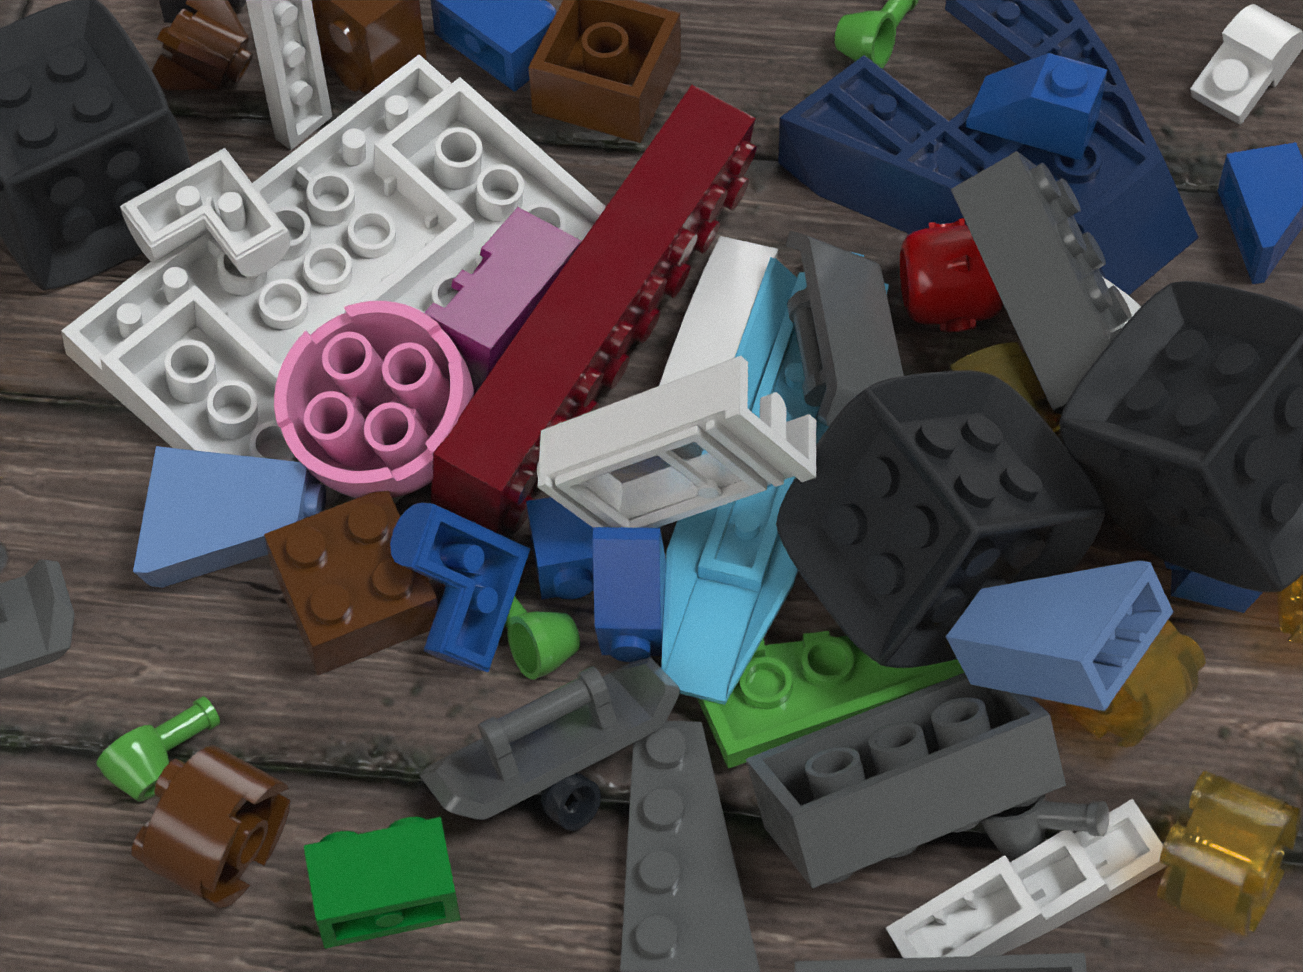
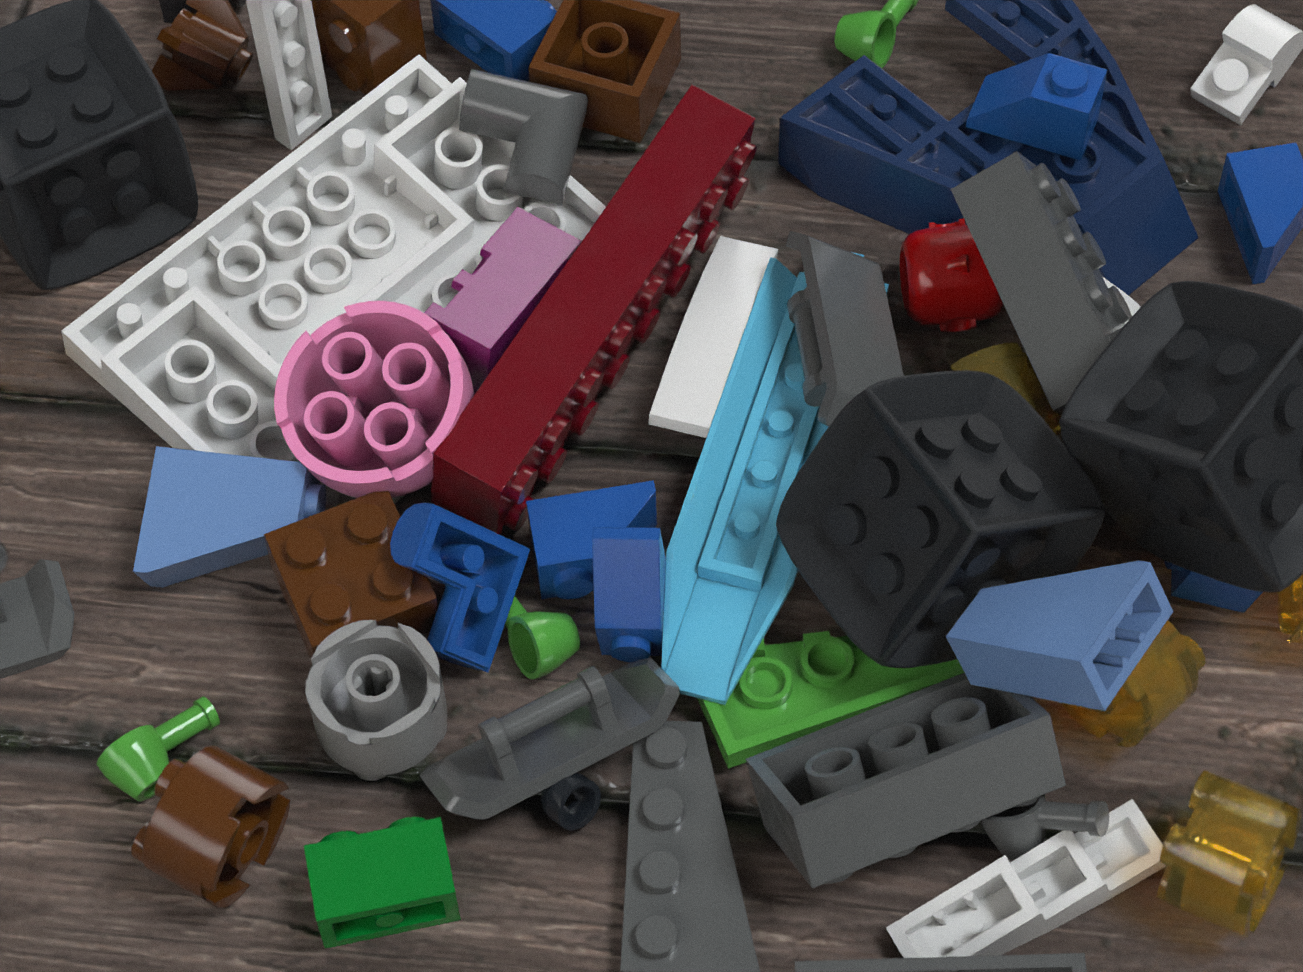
(213, 199): white brick -> none
(376, 698): none -> light grey brick
(539, 121): none -> dark grey brick
(674, 451): white door -> none

